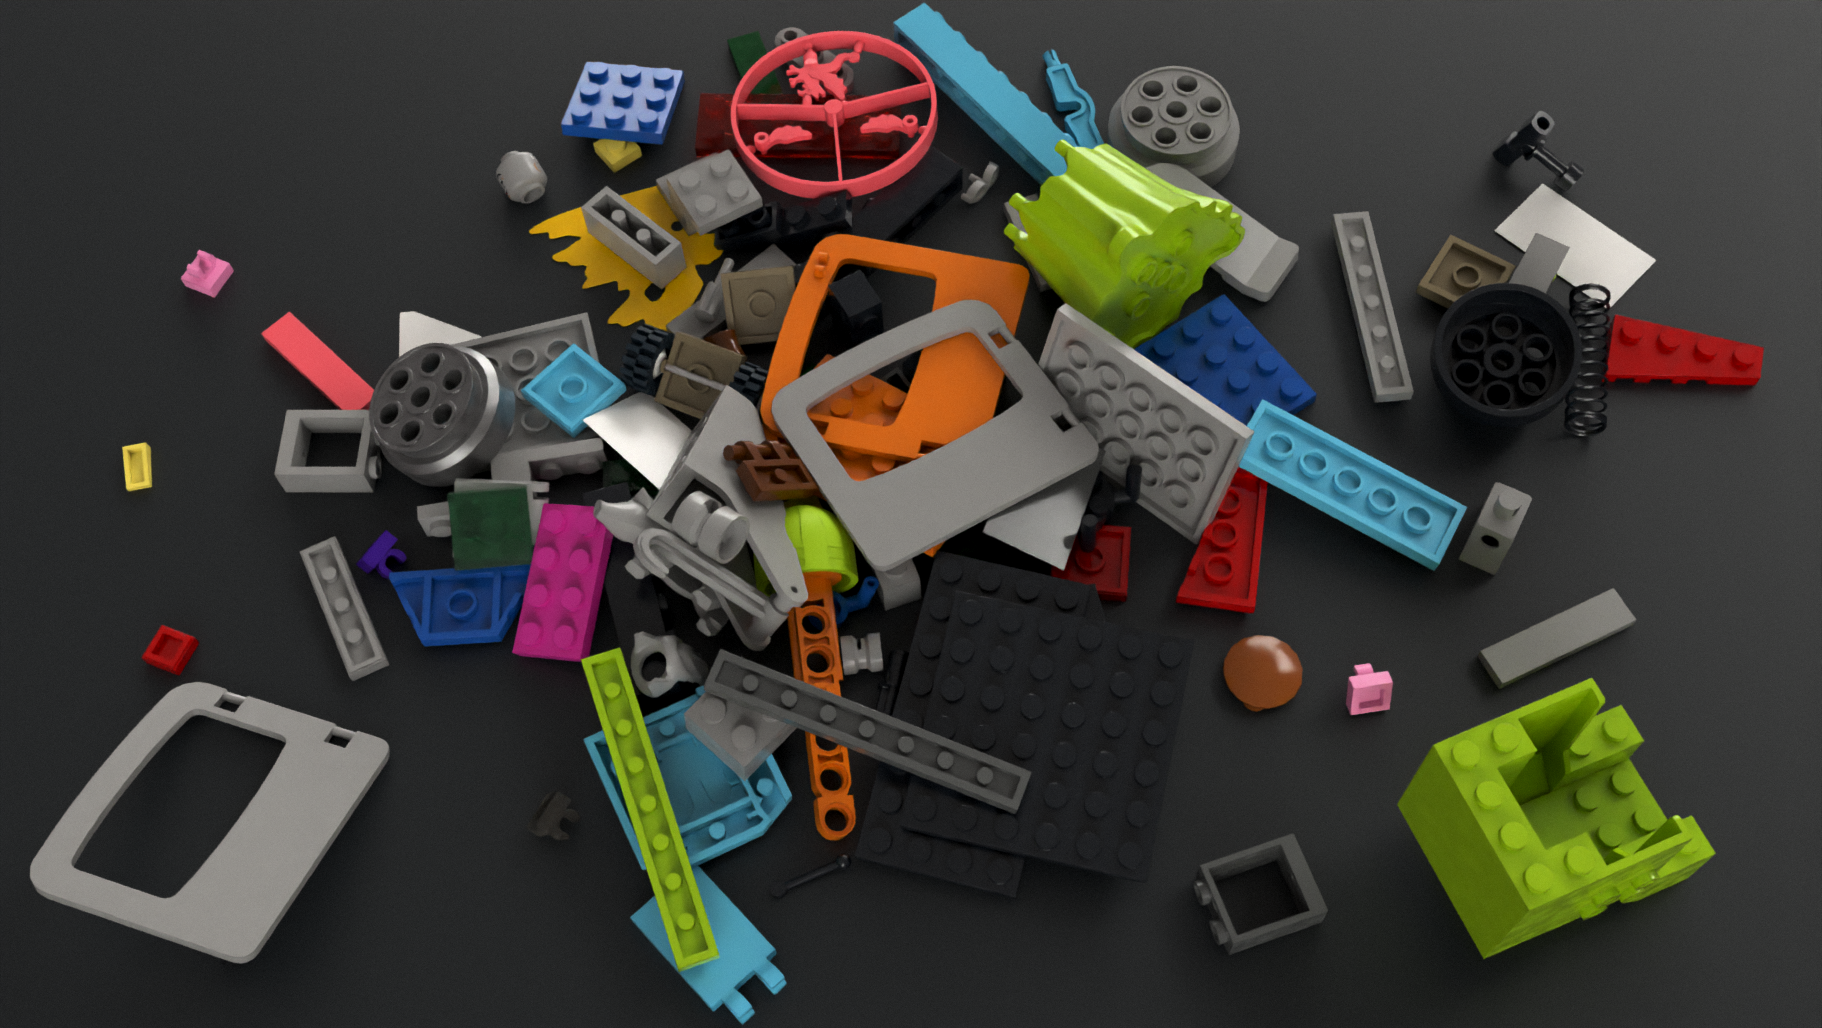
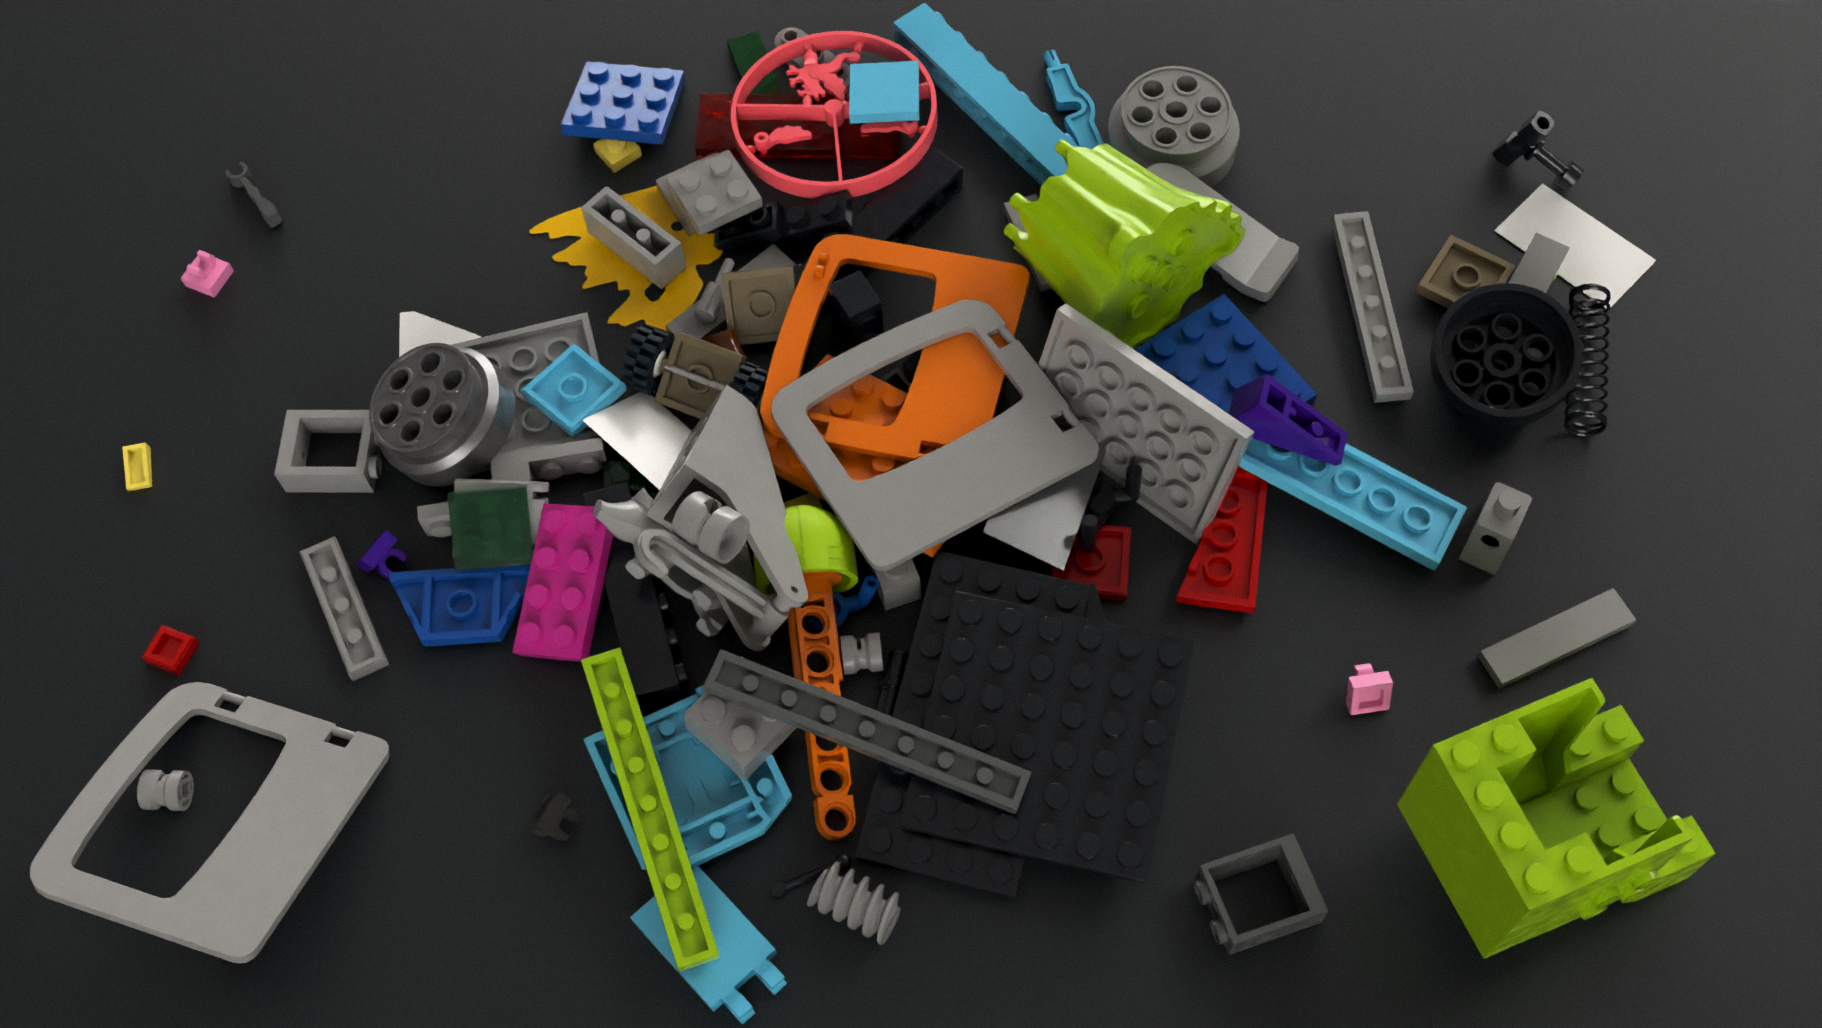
(162, 789): none -> light grey wheel
(265, 207): none -> dark grey piece
(318, 364): coral tile -> none
(521, 177): light grey head -> none
(681, 663): light grey hair -> none
(769, 471): reddish brown plate -> none
(856, 902): none -> light grey piece
(884, 92): none -> medium azure tile
(981, 185): light grey piece -> none
(1262, 672): dark orange dish -> none
(1287, 421): none -> dark purple slope
(1659, 351): red wing -> none

